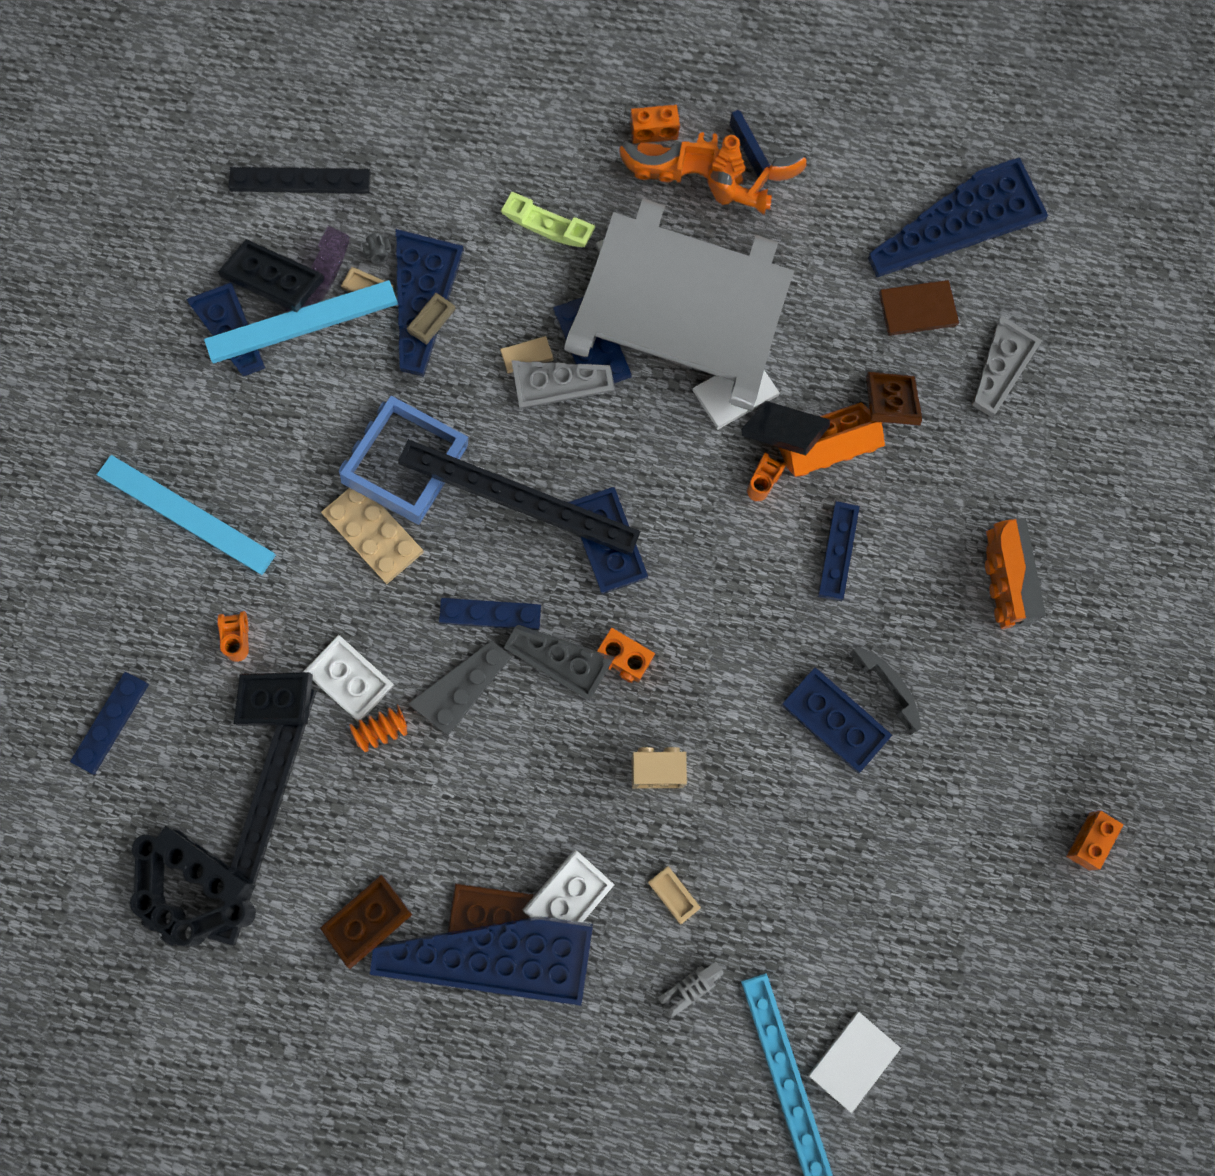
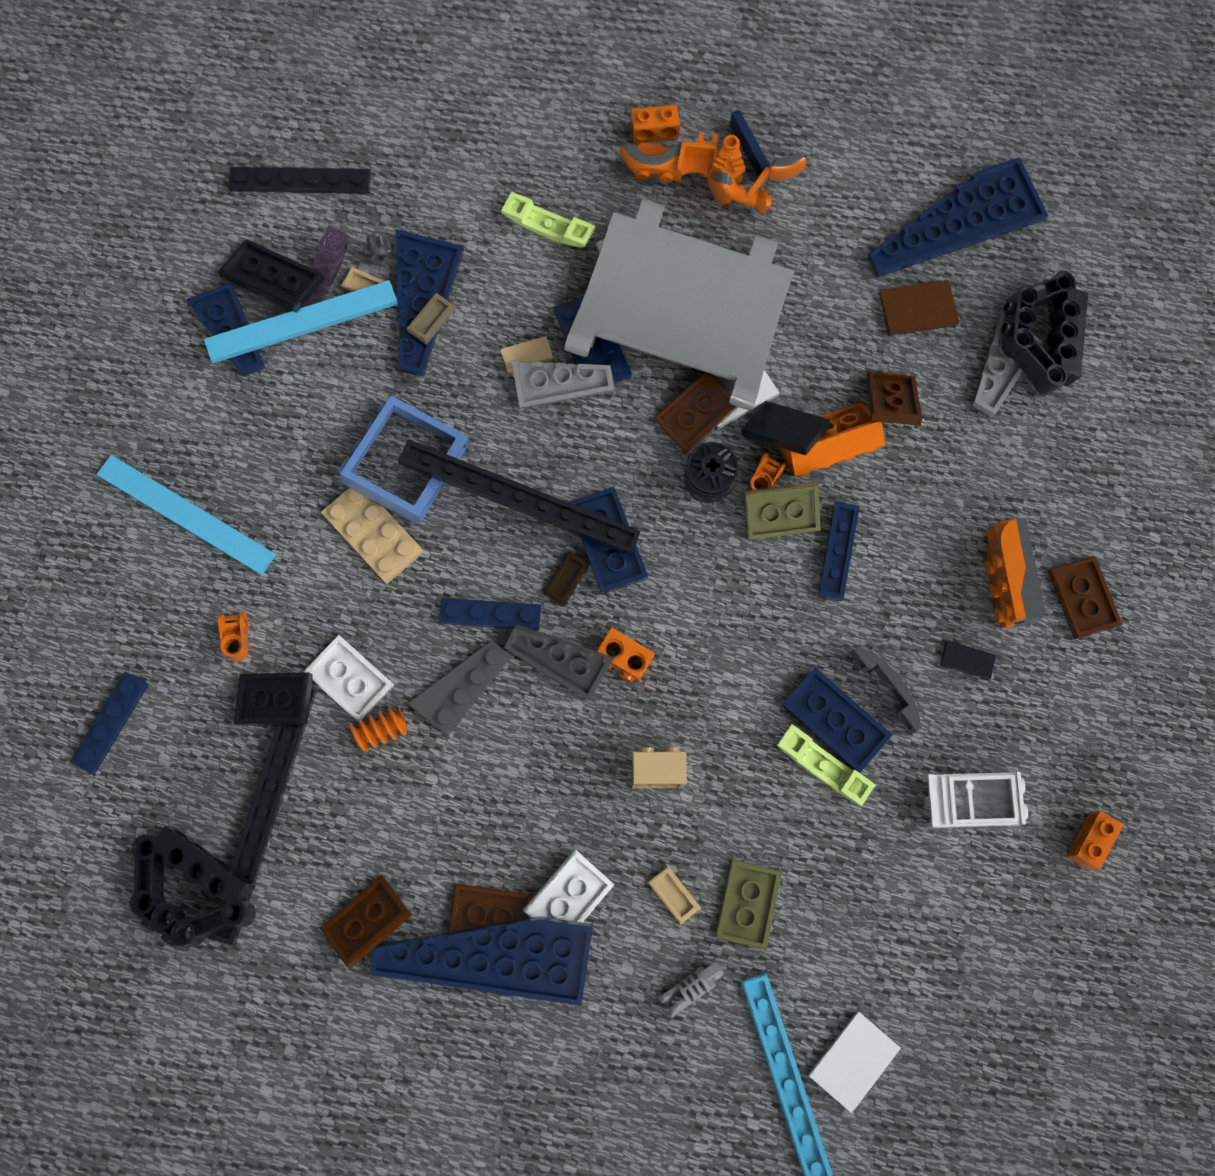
(566, 579): none -> dark brown tile
(695, 412): none -> reddish brown tile
(708, 485): none -> black wheel
(748, 904): none -> olive tile
(782, 510): none -> olive tile
(825, 766): none -> yellowish green slope
(968, 660): none -> black tile
(976, 800): none -> white door
(1066, 340): none -> black brick
(1084, 597): none -> reddish brown tile

